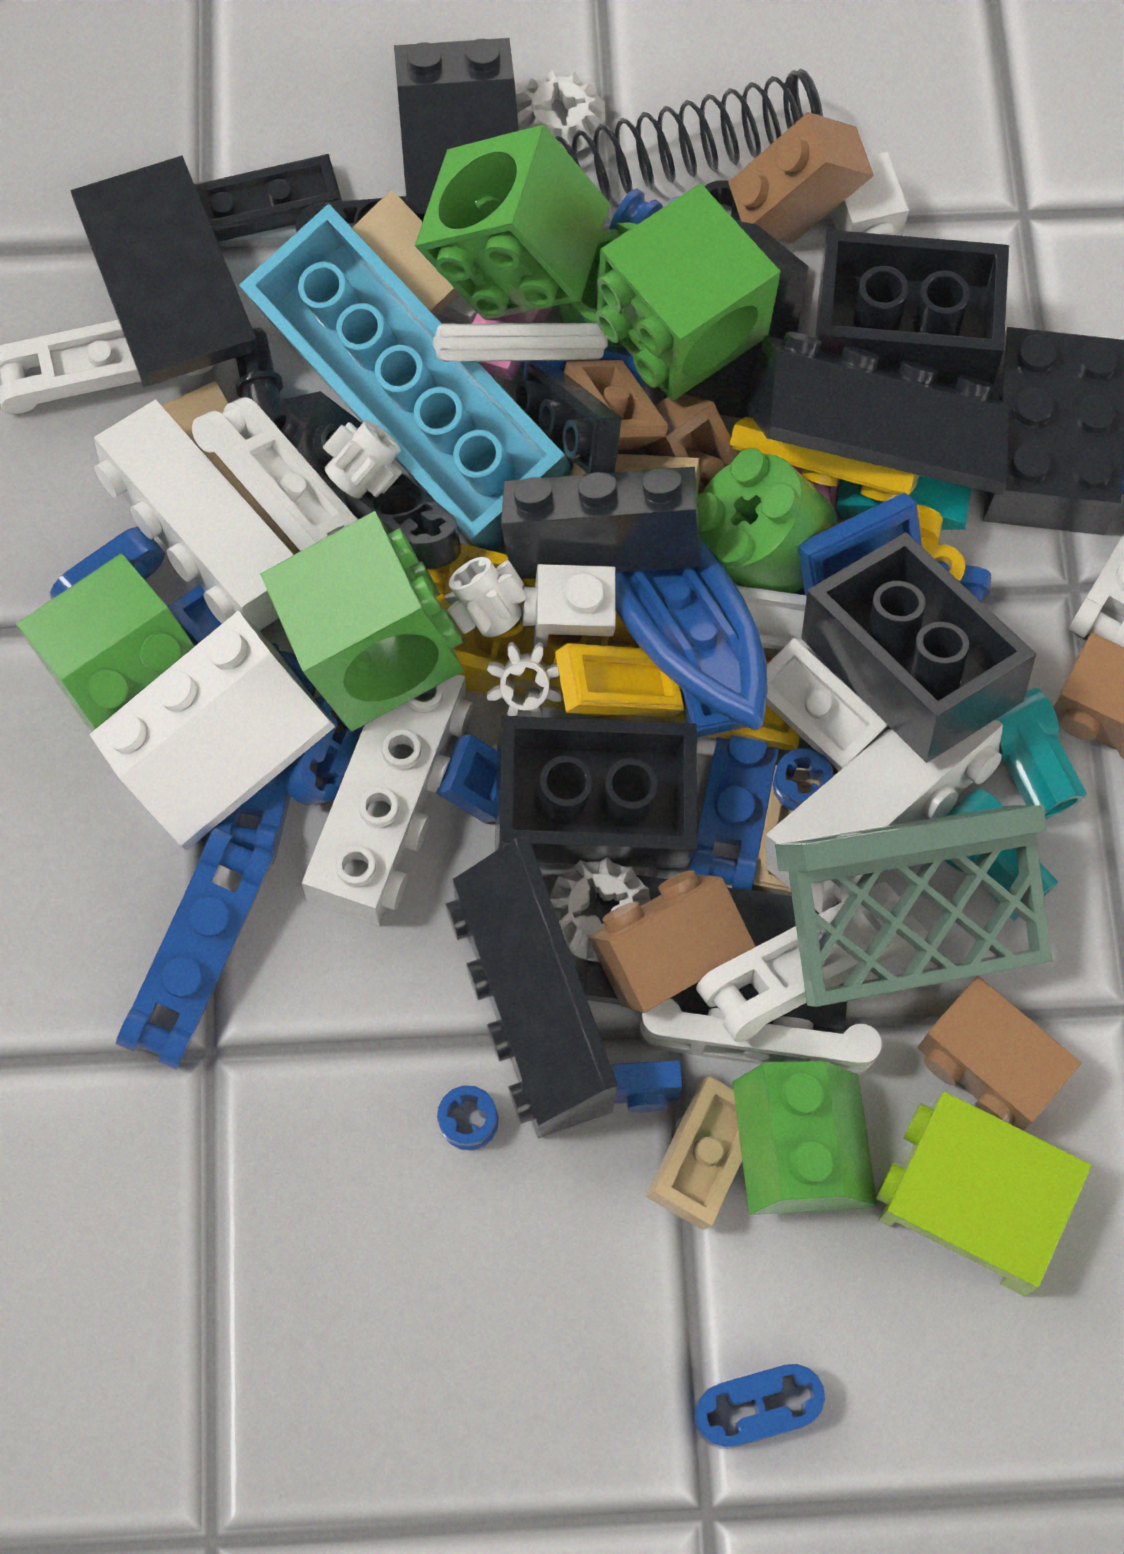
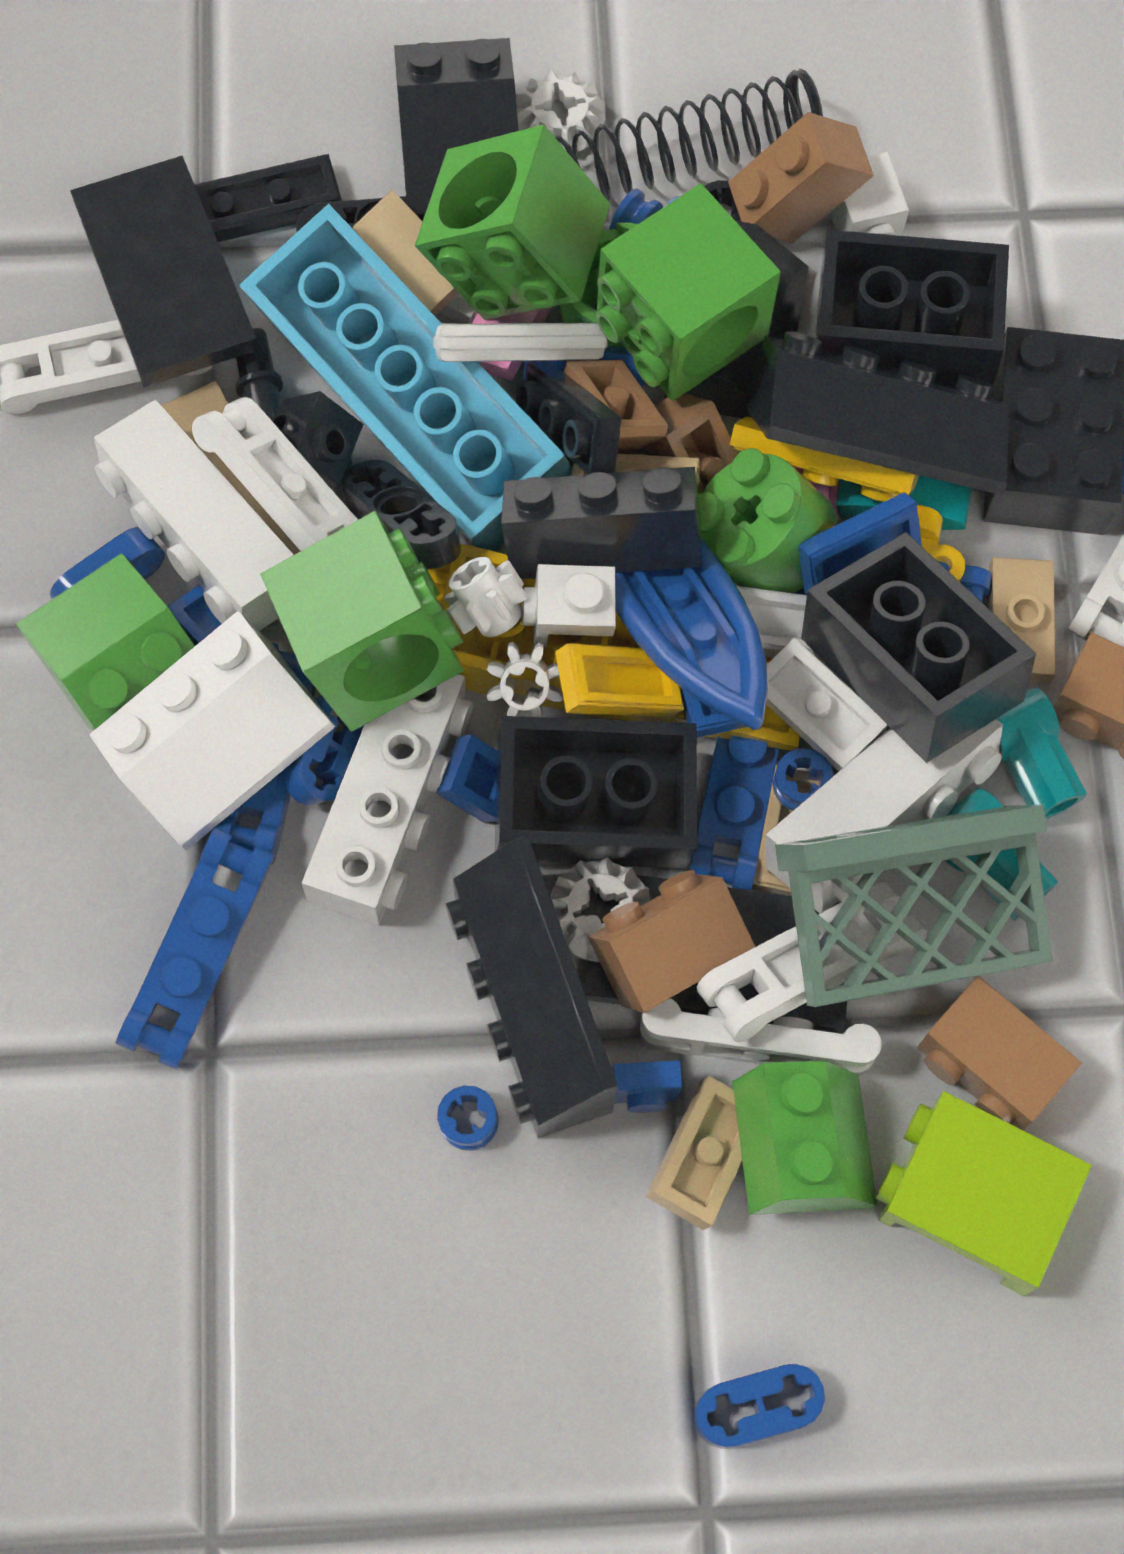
(362, 459): white gear -> none
(1025, 603): none -> tan plate

